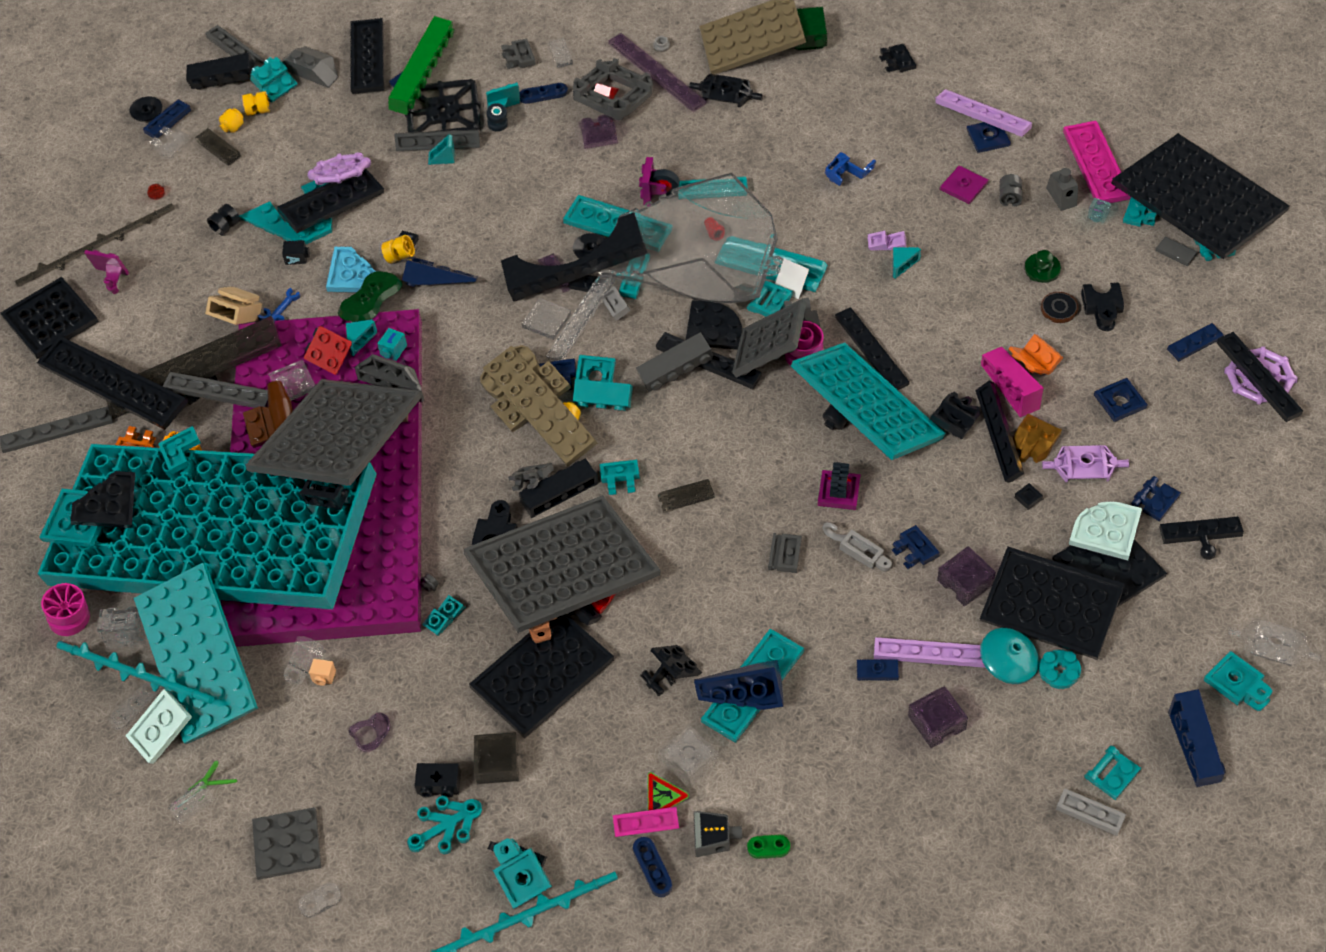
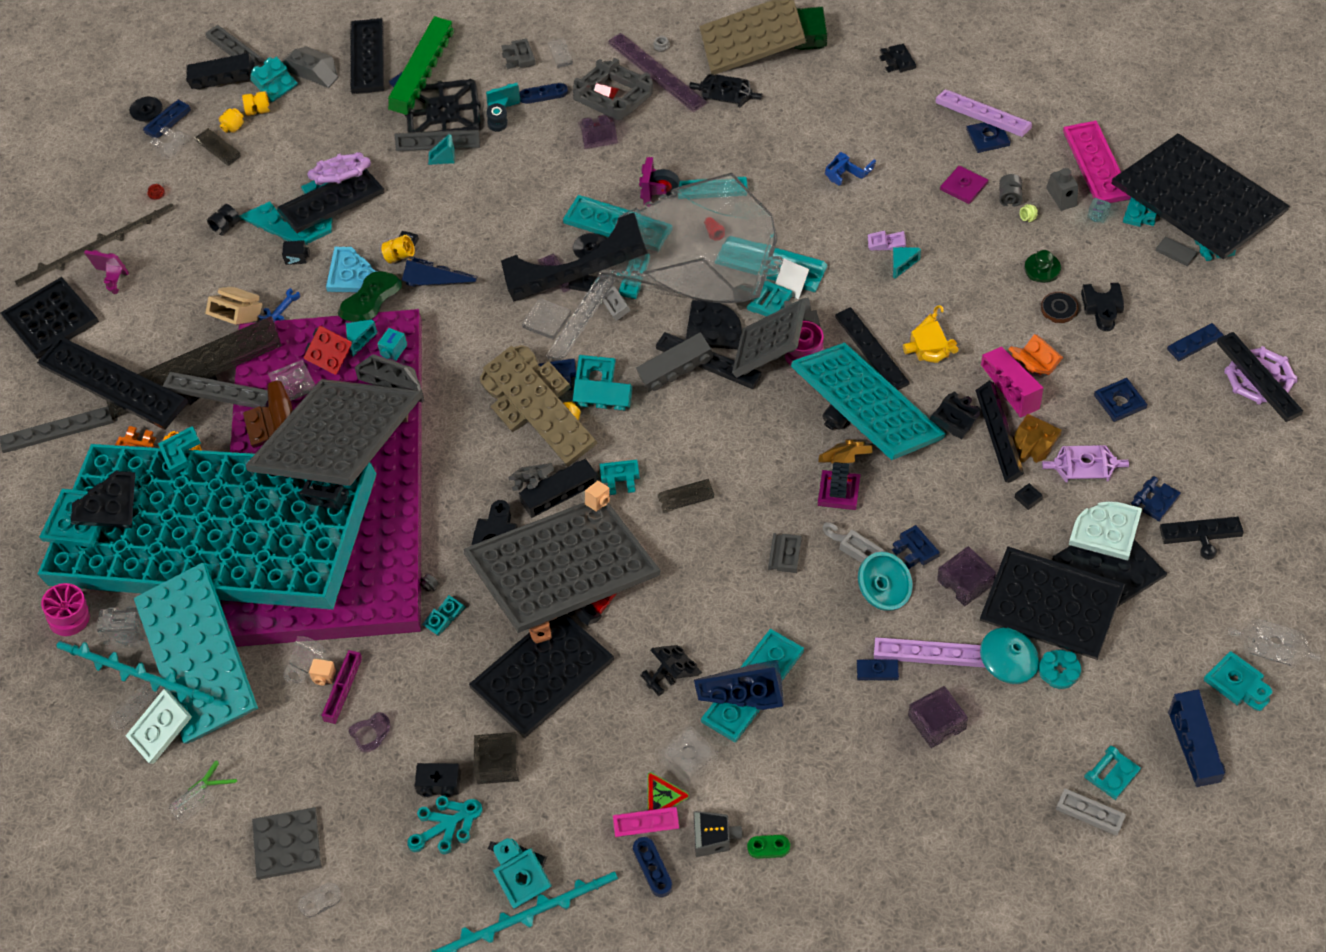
(341, 687): none -> magenta piece
(597, 496): none -> light nougat plate
(845, 451): none -> pearl gold plate
(892, 577): none -> teal dish
(929, 340): none -> yellow torso
(1028, 213): none -> yellowish green plate

